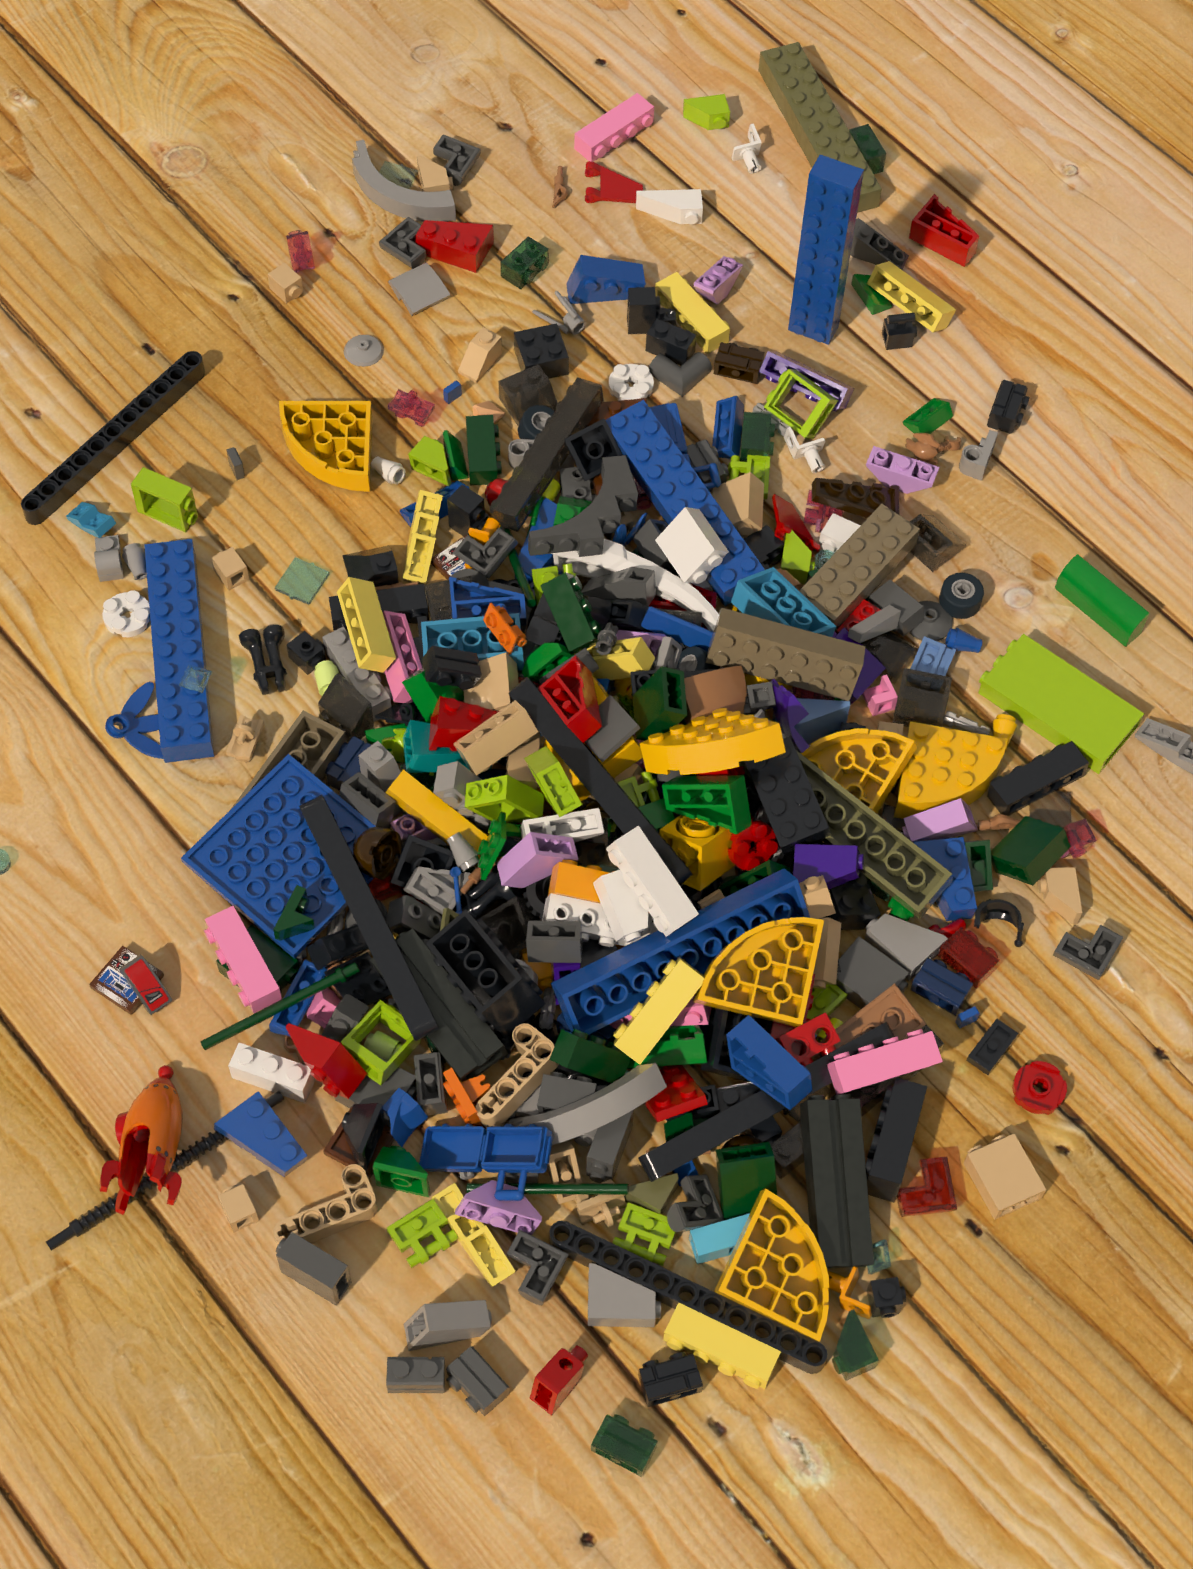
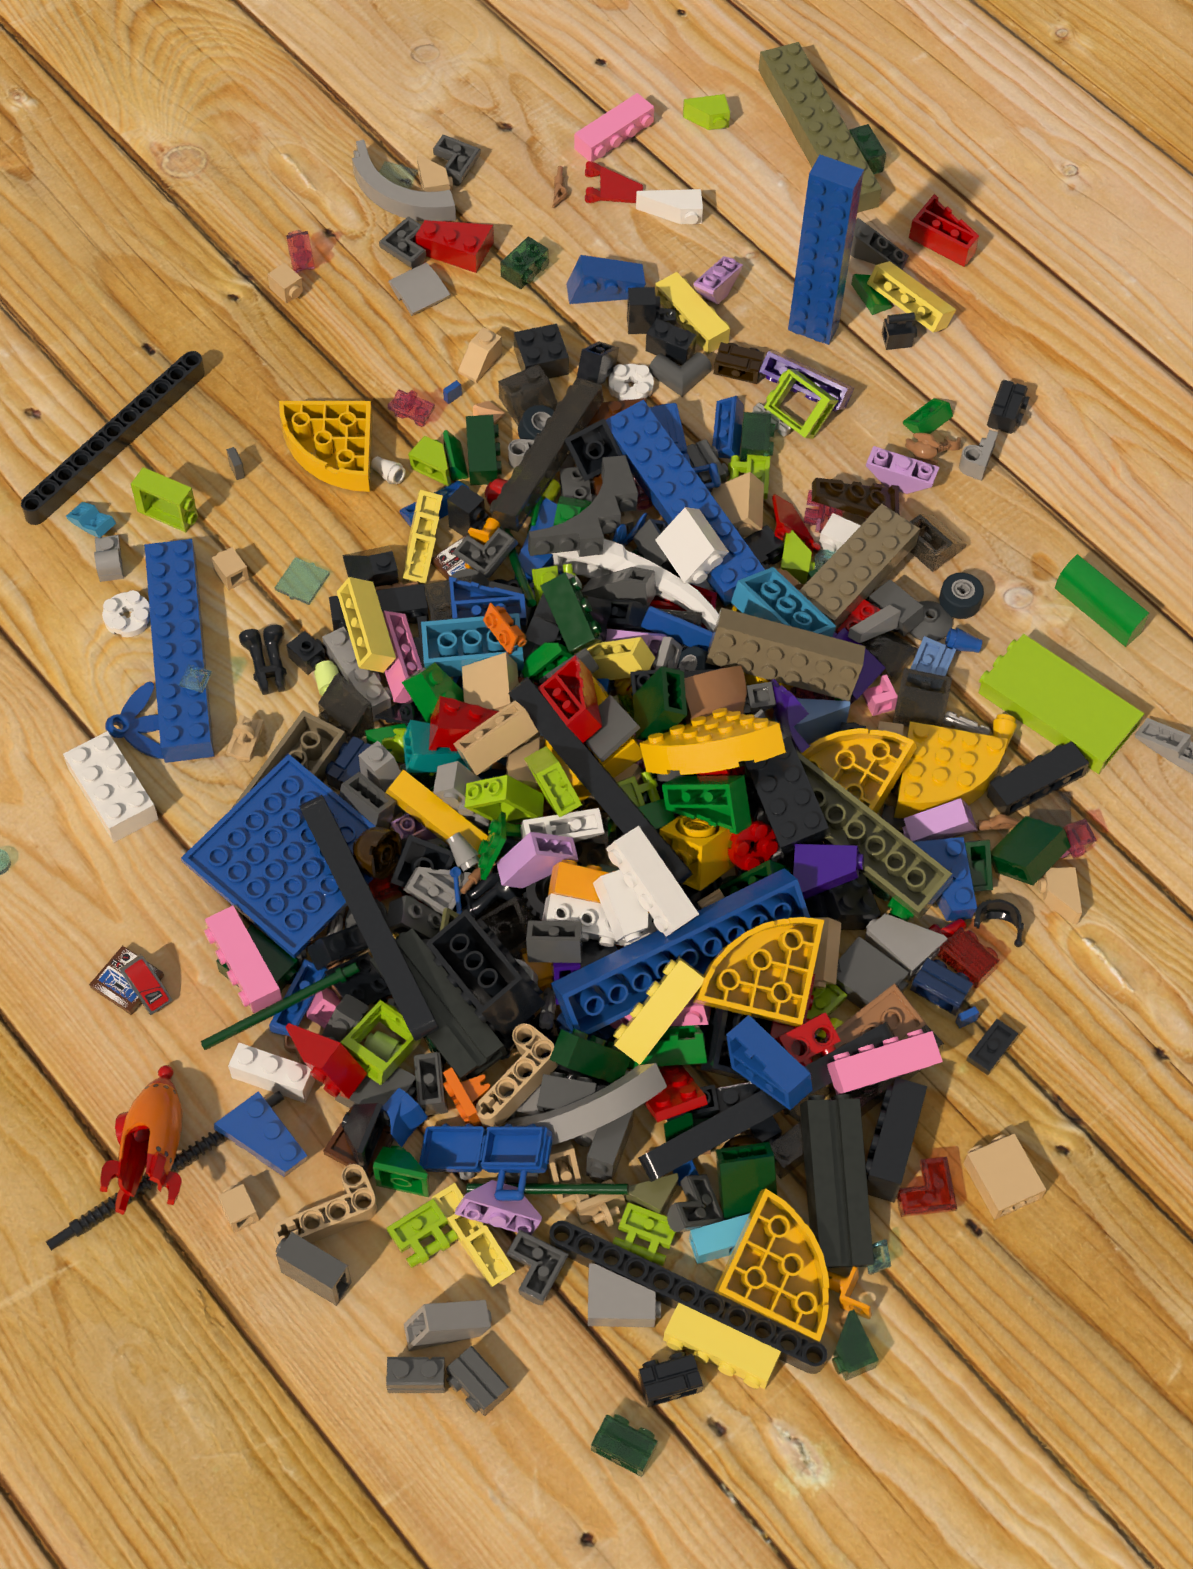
(110, 786): none -> white brick
(135, 559): light grey cone -> none
(291, 921): dark green slope -> none
(363, 350): light grey piece -> none
(451, 667): black brick -> none
(558, 1378): red torso -> none
(572, 321): light grey plant -> none
(597, 362): none -> black hinge
(606, 639): dark grey axle -> none
(749, 151): white bracket -> none
(807, 450): white bracket -> none
(817, 897): tan brick -> none
(886, 1297): black brick -> none
(1032, 1100): red plate -> none
(1090, 957): dark grey brick -> none

